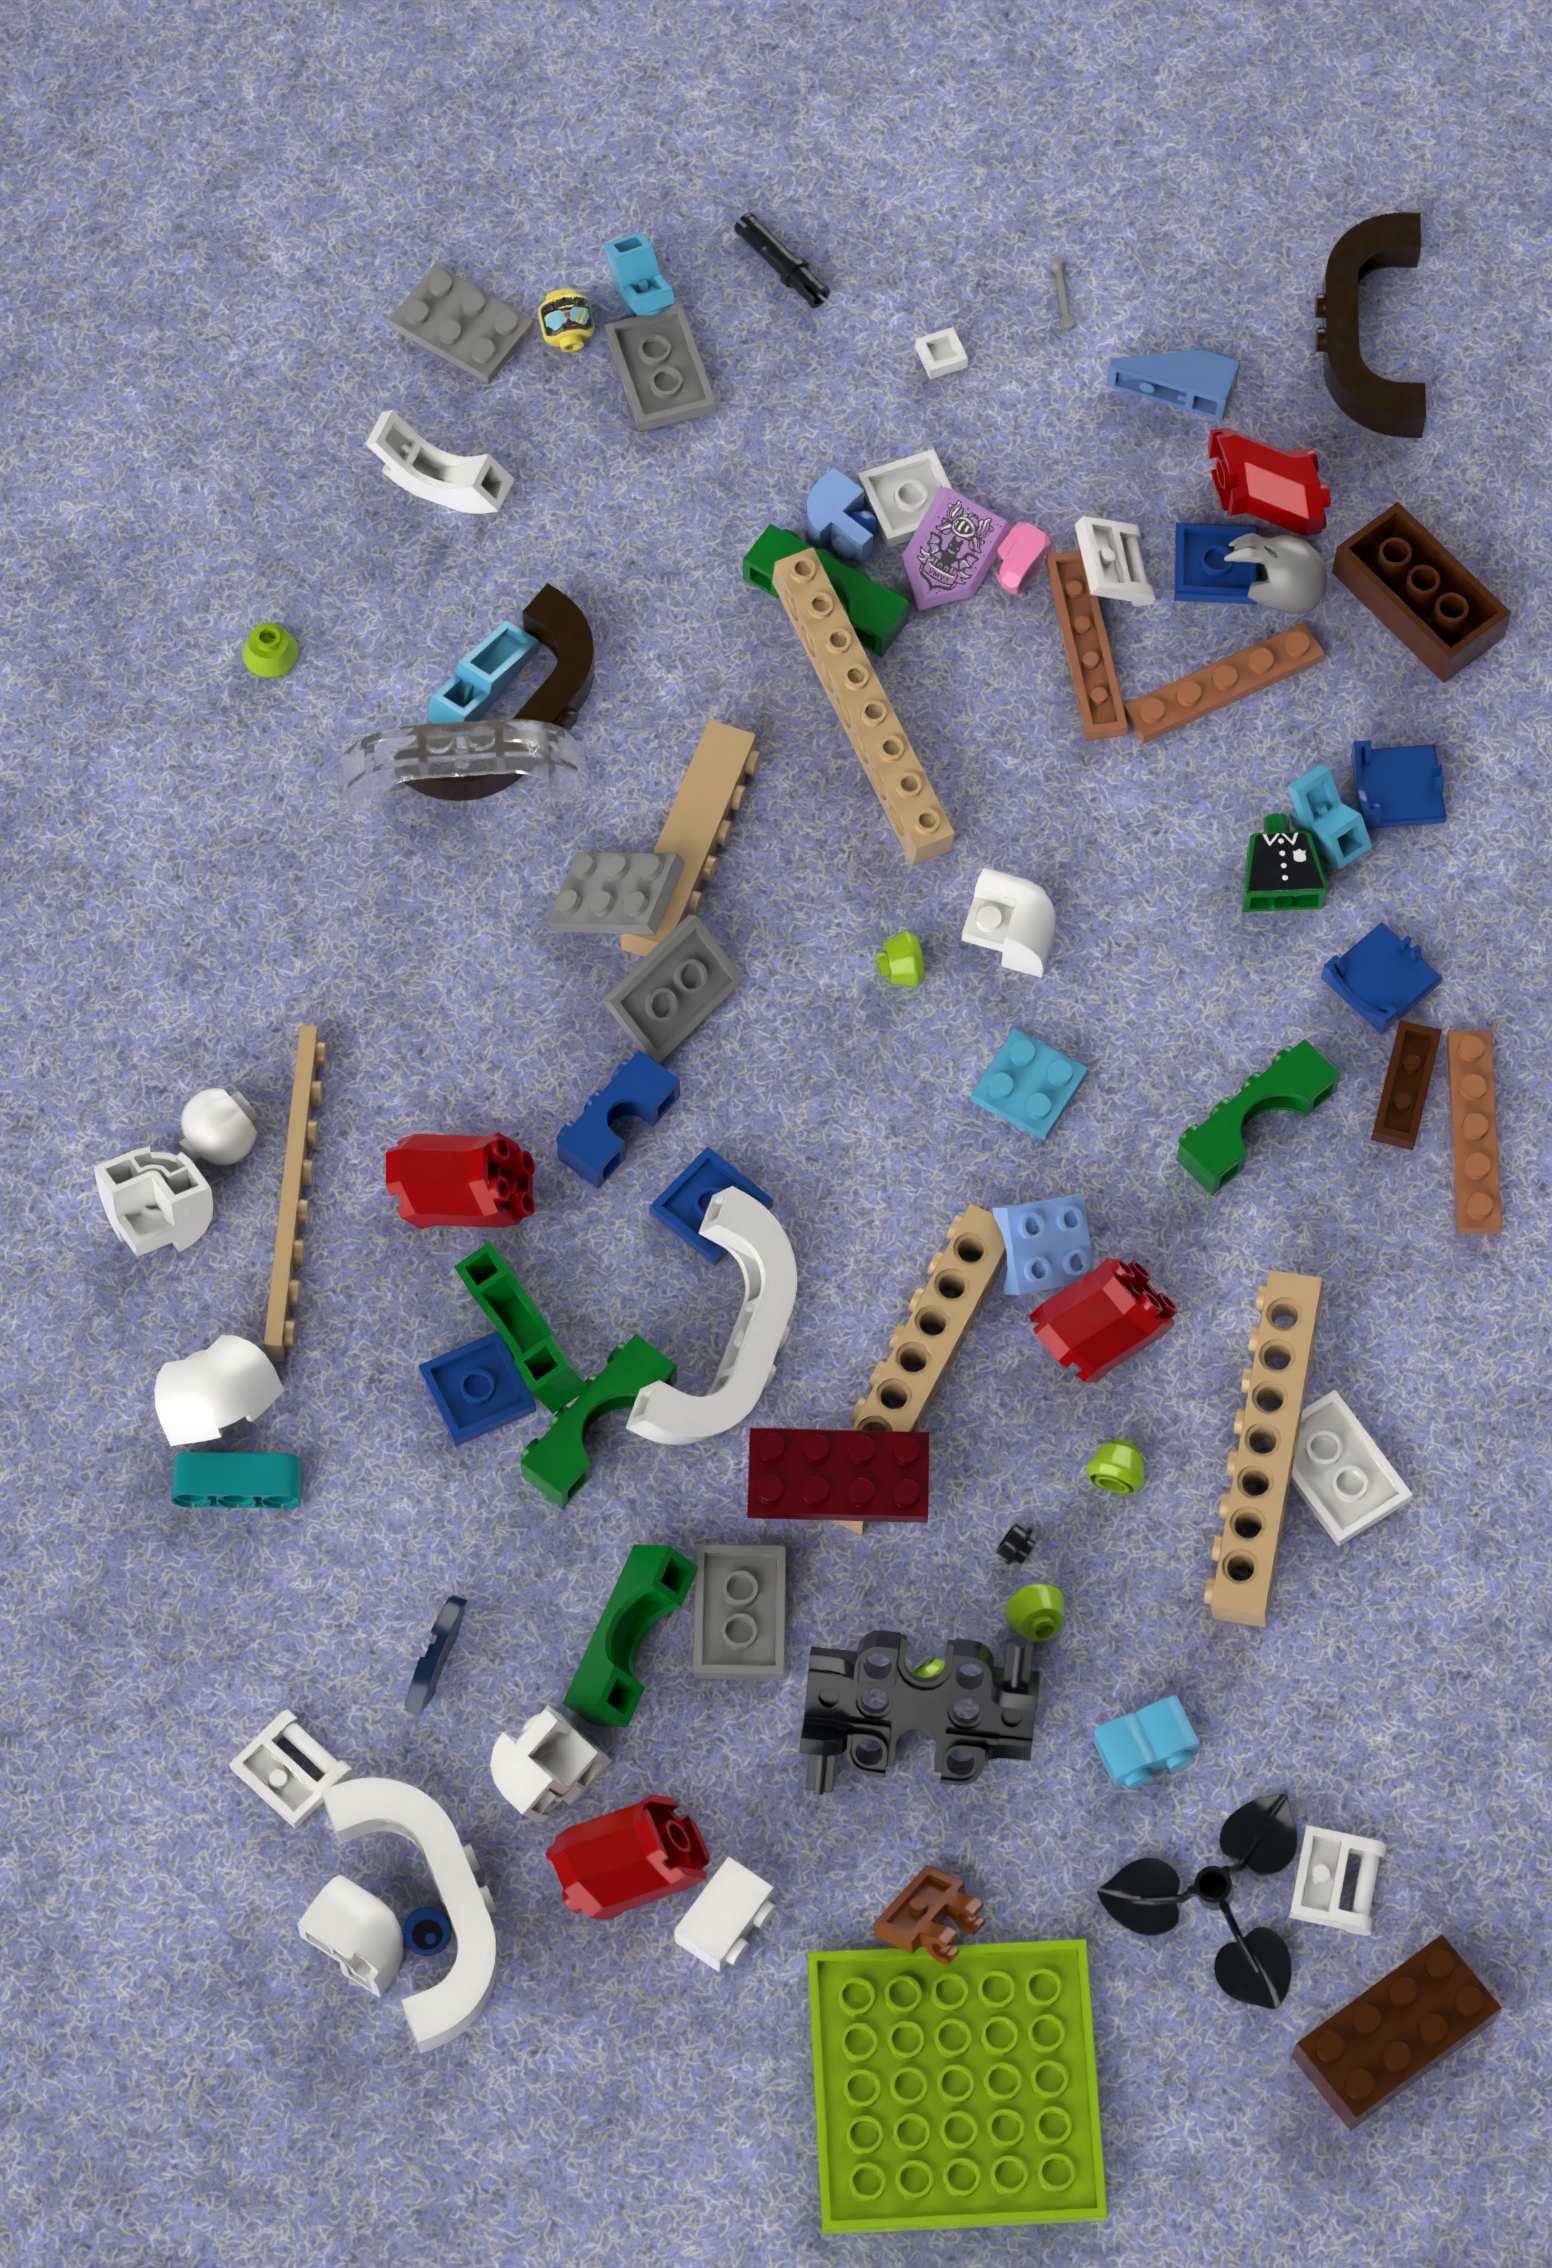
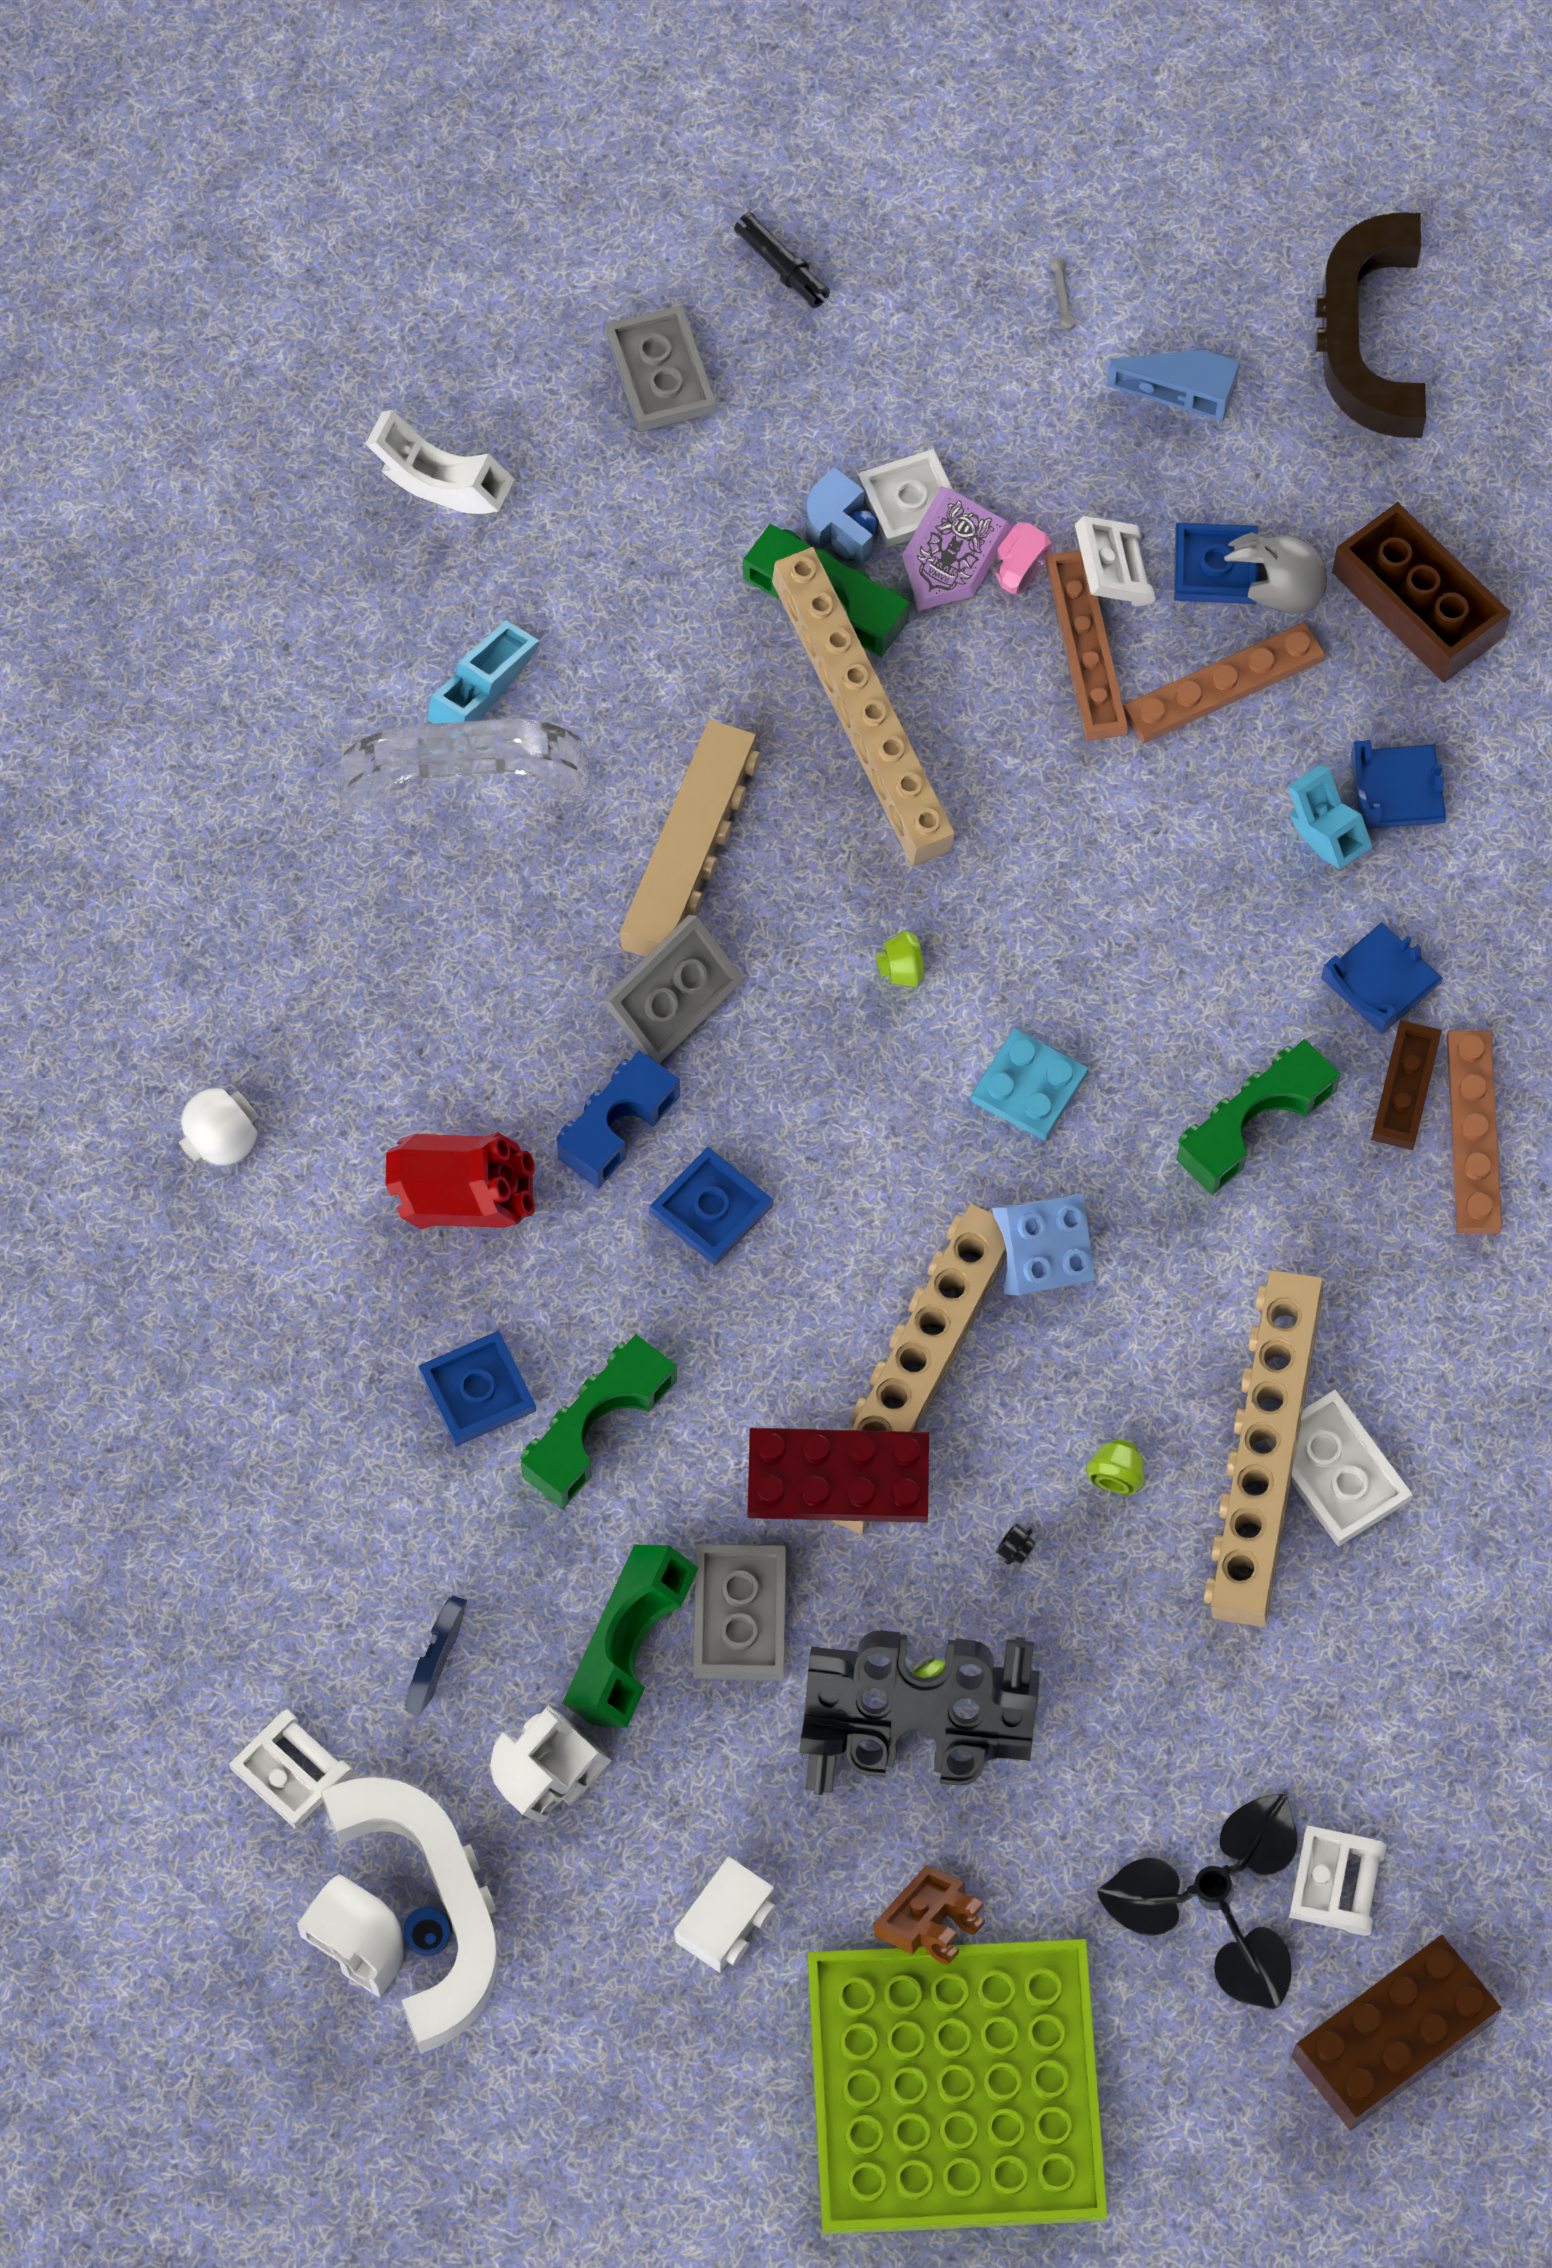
(154, 1199): white brick -> none
(214, 1390): white brick -> none
(235, 1479): teal beam -> none
(270, 651): lime cone -> none
(293, 1209): tan plate -> none
(461, 323): light grey plate -> none
(523, 1327): green arch -> none
(566, 320): head -> none
(566, 632): dark brown arch -> none
(616, 892): light grey plate -> none
(628, 1858): red brick -> none
(637, 275): medium azure brick -> none
(760, 1330): white arch -> none
(941, 353): white plate -> none
(1013, 919): white brick -> none
(1036, 1612): lime cone -> none
(1103, 1318): red brick -> none
(1146, 1742): medium azure brick -> none
(1268, 482): red brick -> none
(1282, 869): torso -> none

